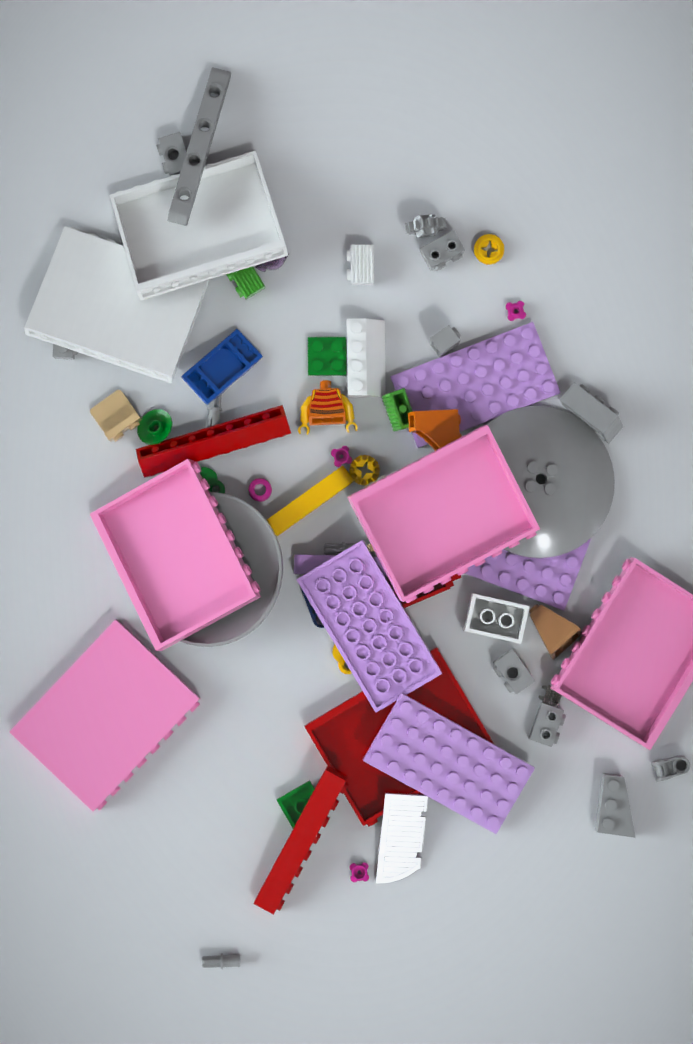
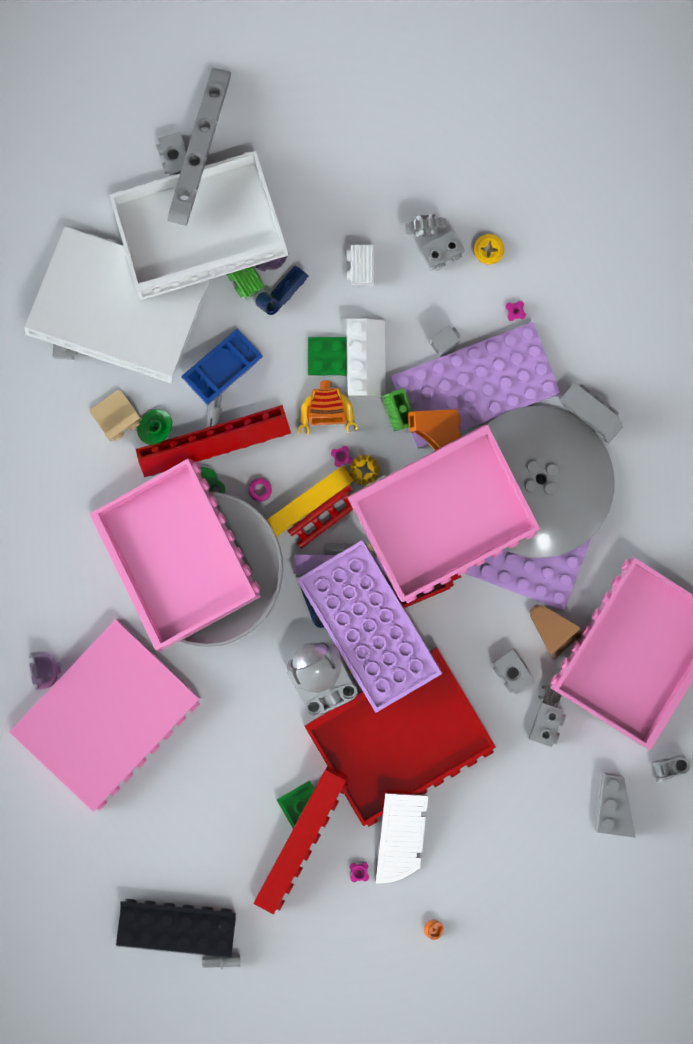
(43, 670): none -> clear purple cylinder
(176, 928): none -> black bracket
(282, 293): none -> dark blue plate
(313, 517): none -> red bar
(321, 677): none -> light grey piece
(433, 929): none -> orange tile
(448, 763): lavender plate -> none
(496, 618): white brick -> none

